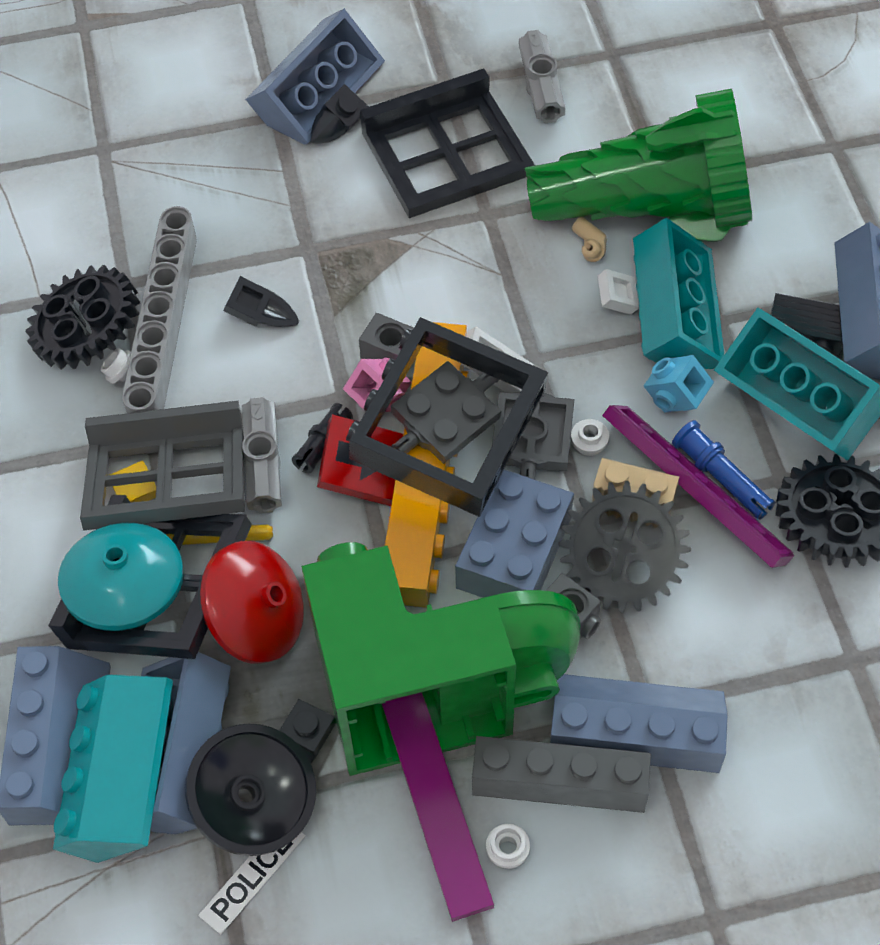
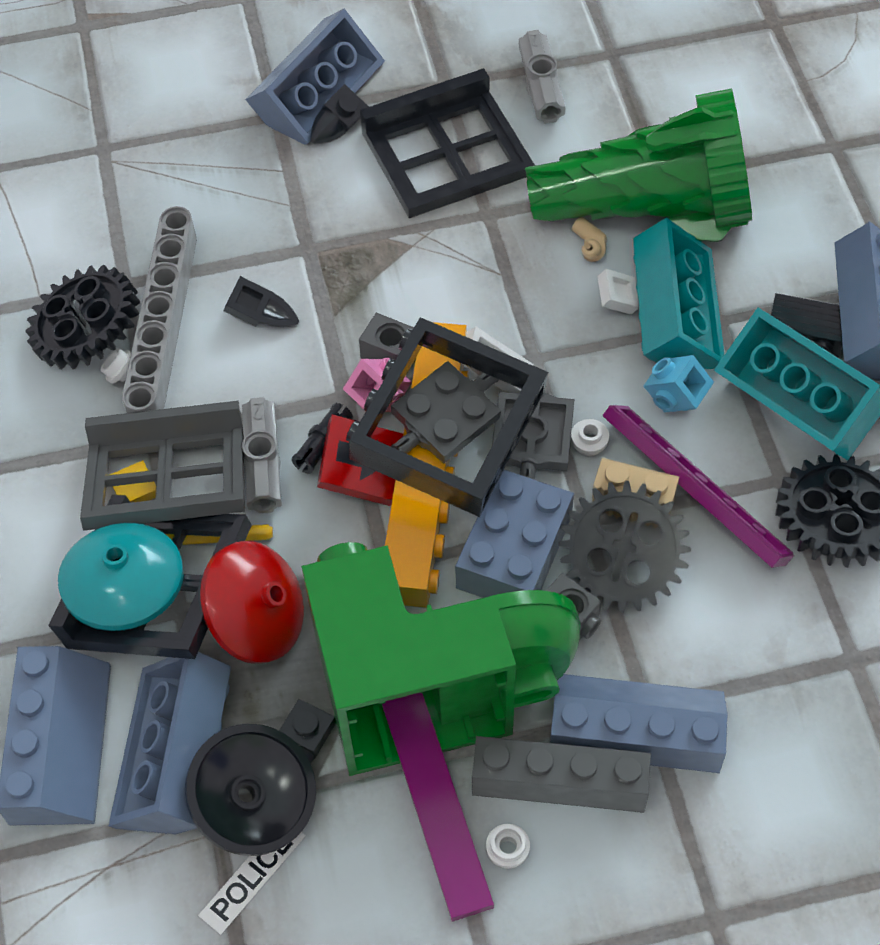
(113, 767): teal slope -> none
(711, 458): blue pin -> none

